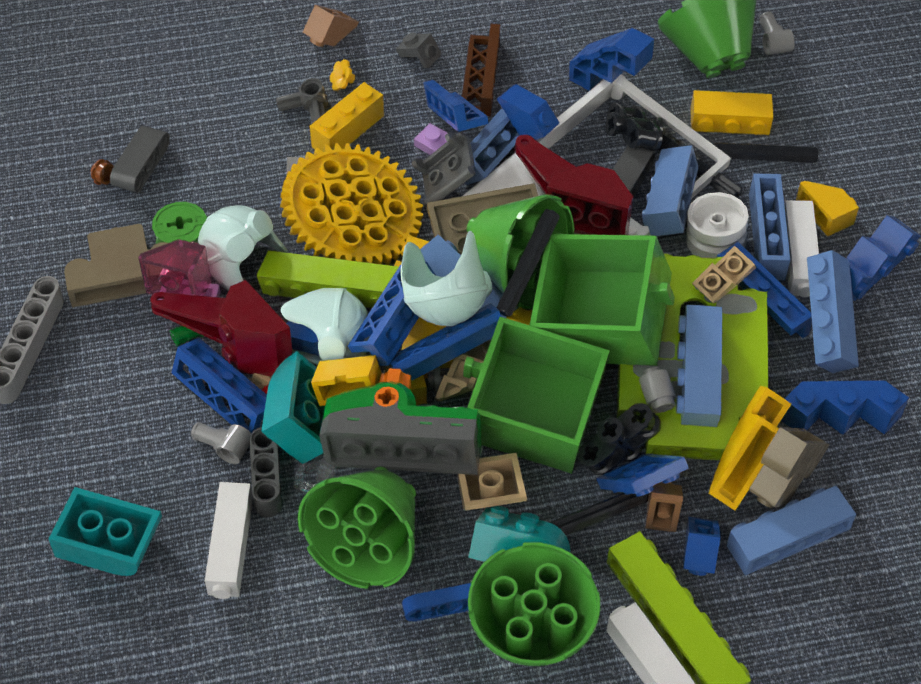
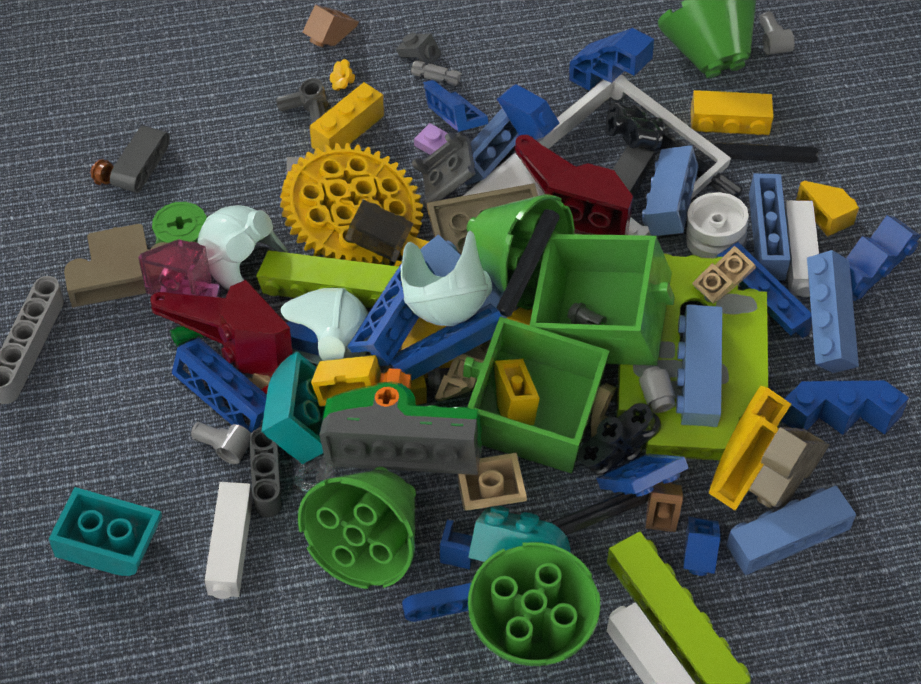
(379, 230): none -> clear smoke brick
(436, 73): none -> light grey axle
(455, 547): none -> blue panel
(487, 74): reddish brown fence -> none
(515, 391): none -> yellow slope
(580, 314): none -> dark grey pin
(601, 405): none -> tan slope

